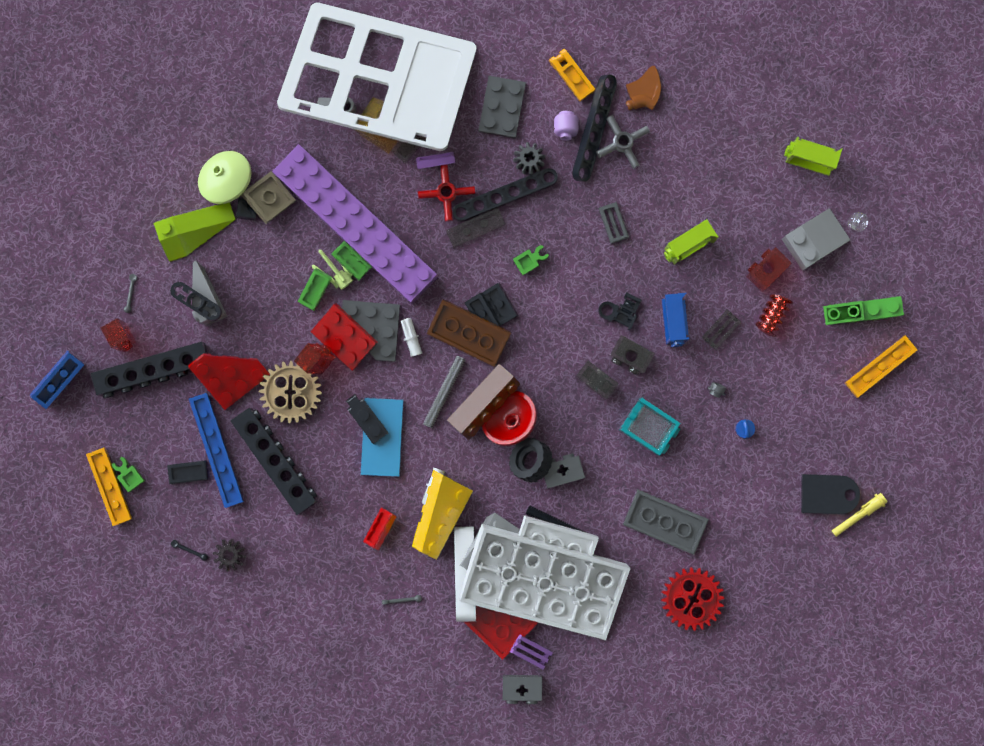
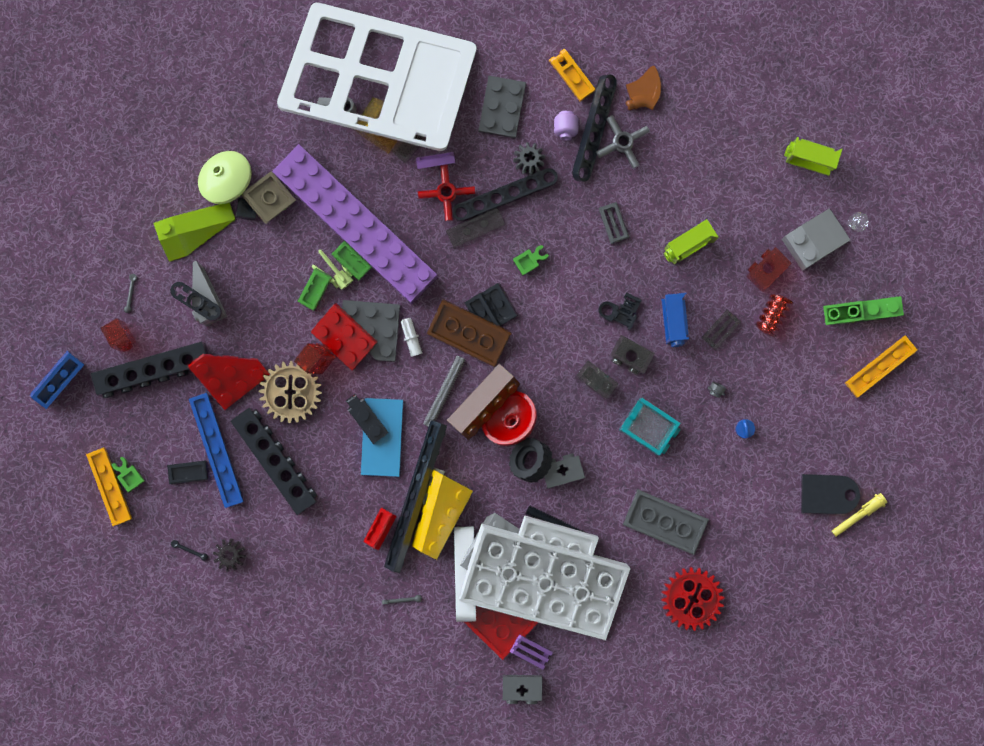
(415, 496): none -> black plate

